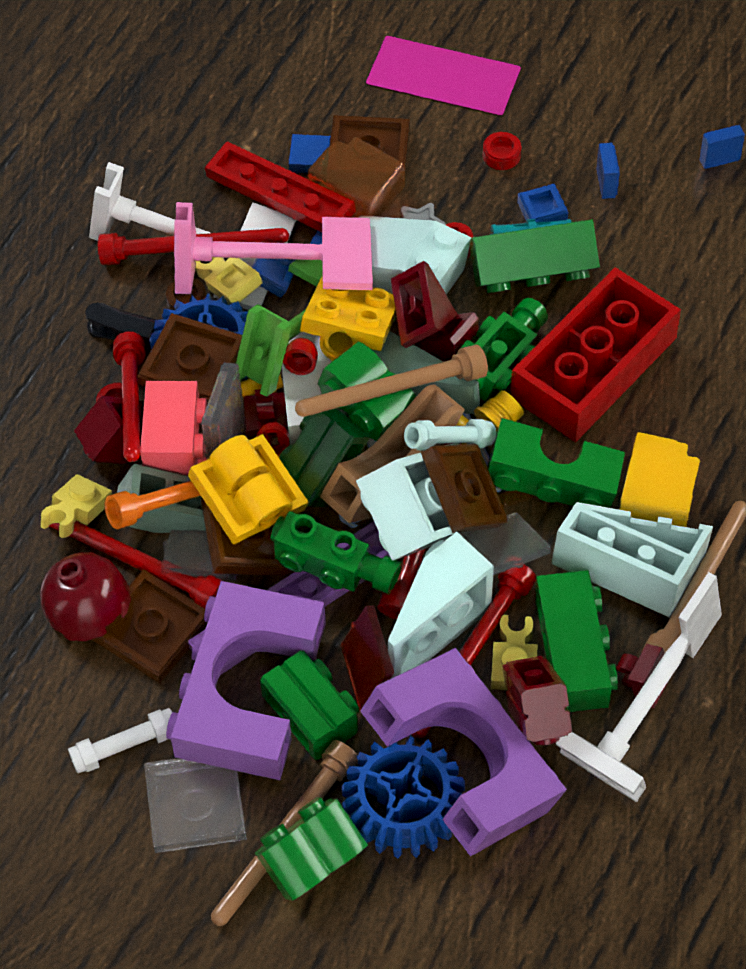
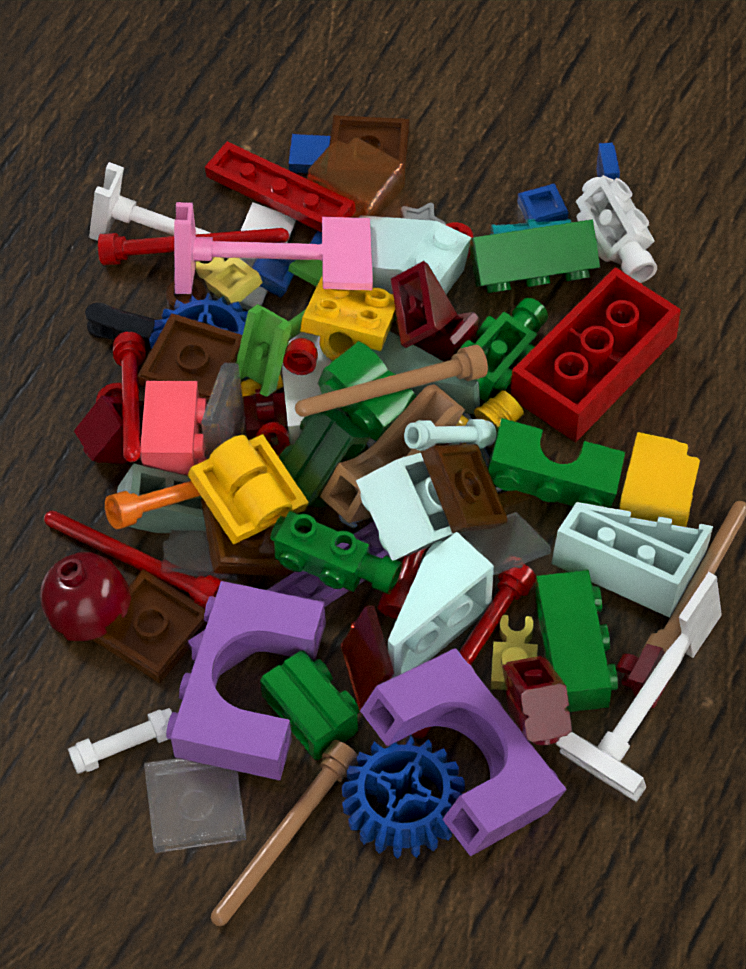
(75, 501): light yellow plate -> none
(310, 847): green brick -> none
(443, 75): dark pink sticker -> none
(501, 150): red tile -> none
(621, 234): none -> white brick
(721, 146): blue tile -> none

